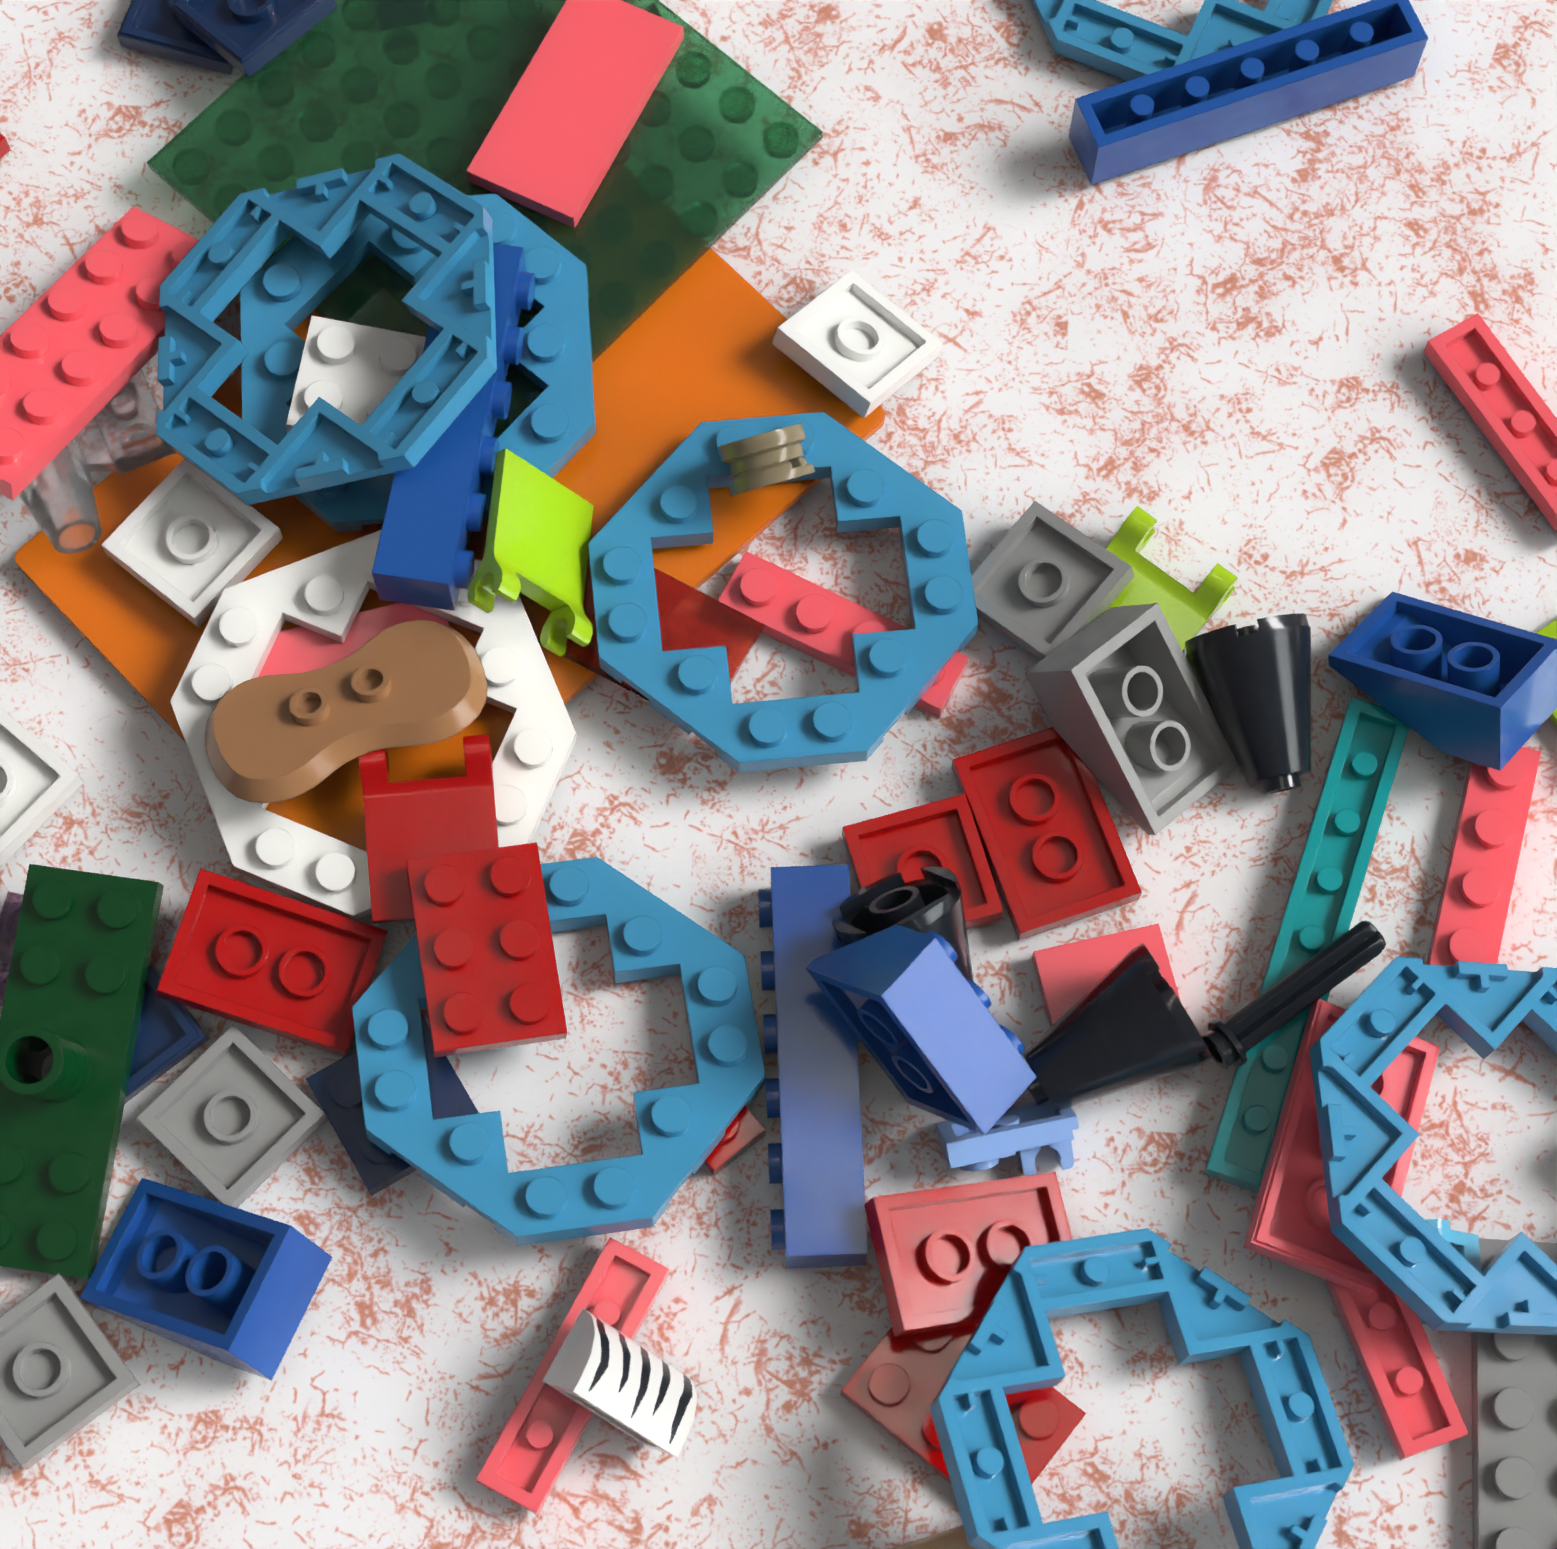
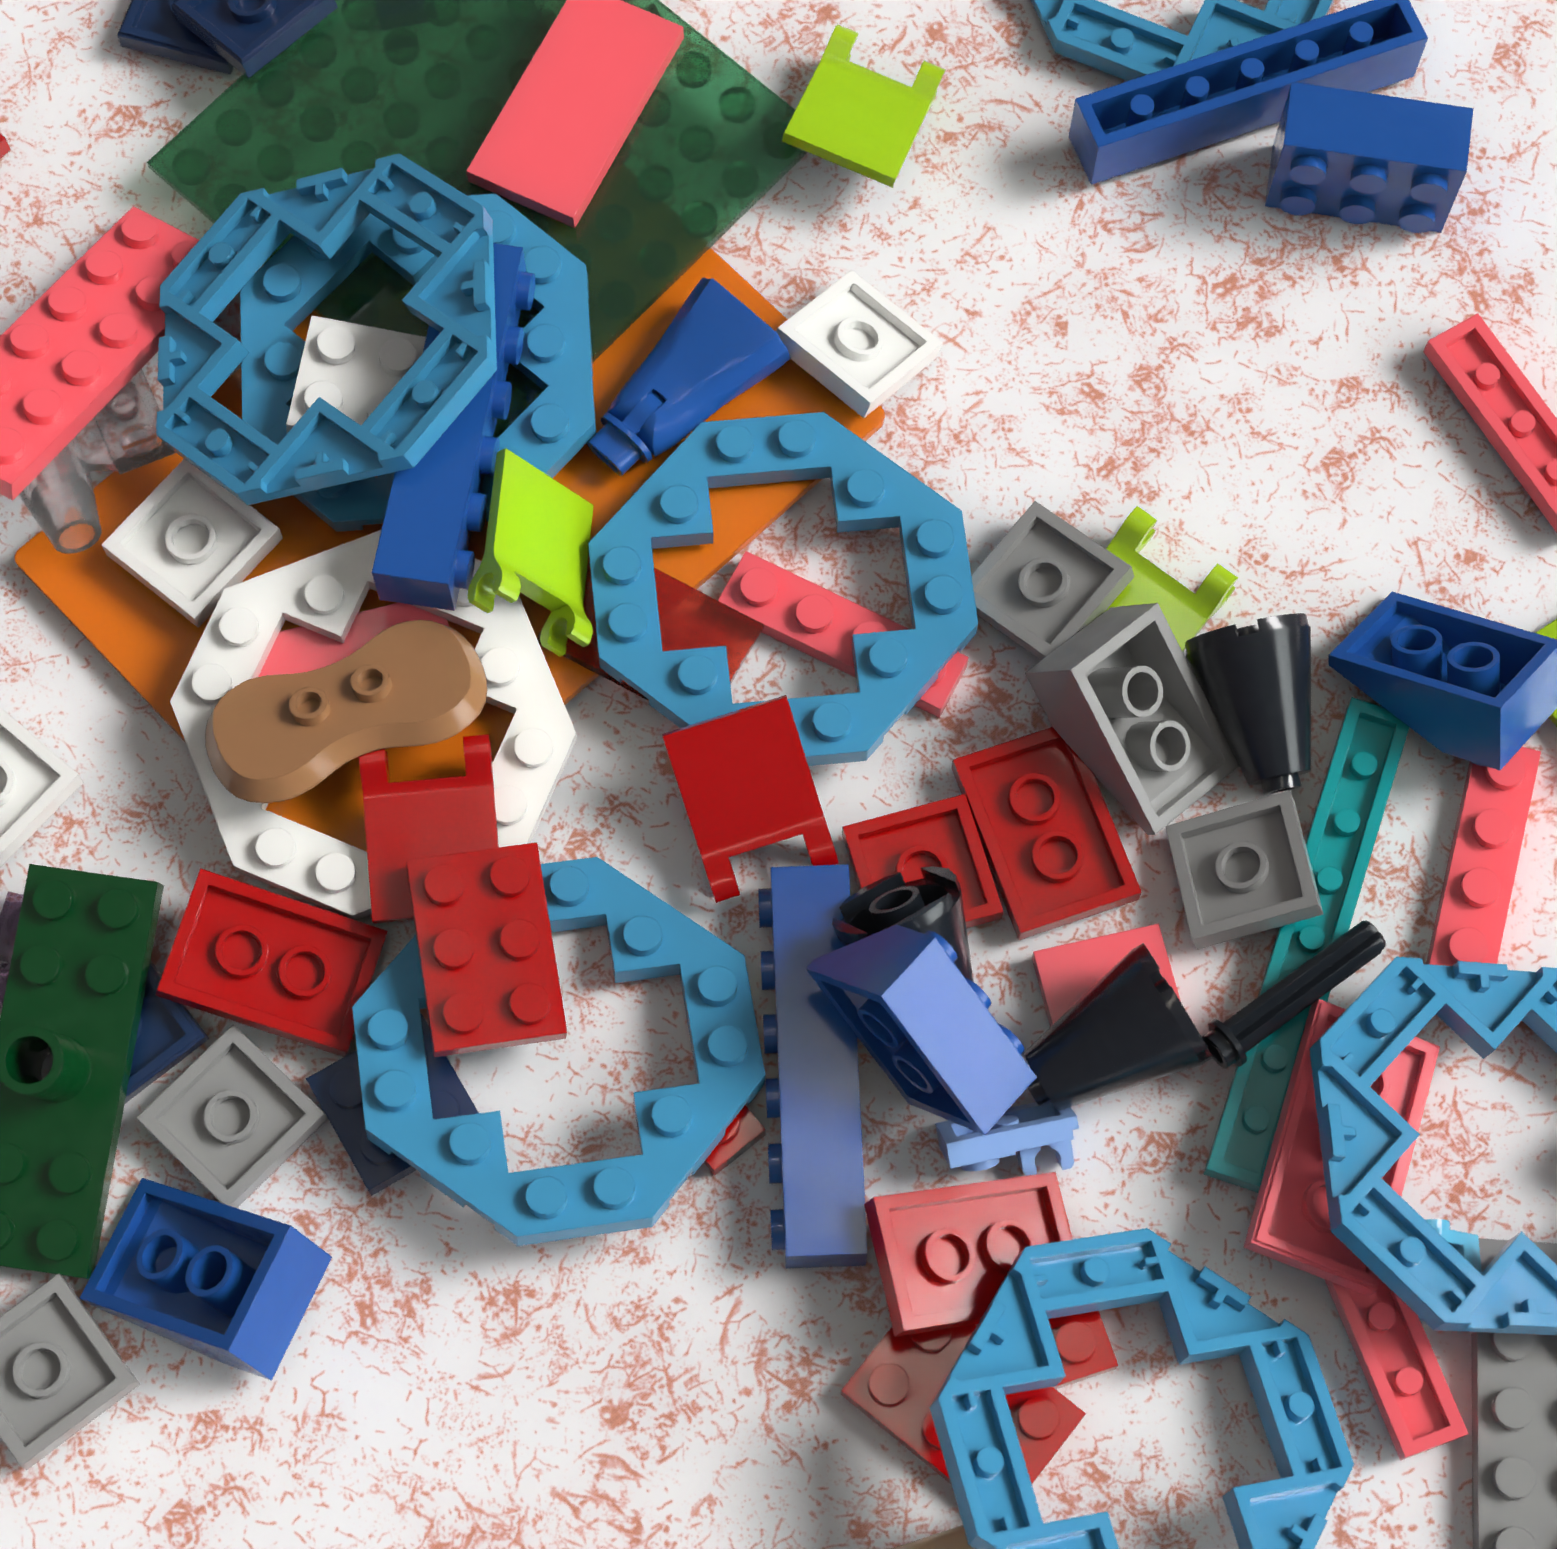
(545, 1421): coral plate -> none
(624, 1384): white brick -> none
(696, 368): none -> blue piece
(747, 788): none -> red flag
(766, 458): dark tan wheel -> none
(860, 114): none -> lime flag
(1082, 1346): none -> red plate
(1243, 870): none -> light grey plate
(1368, 157): none -> blue brick

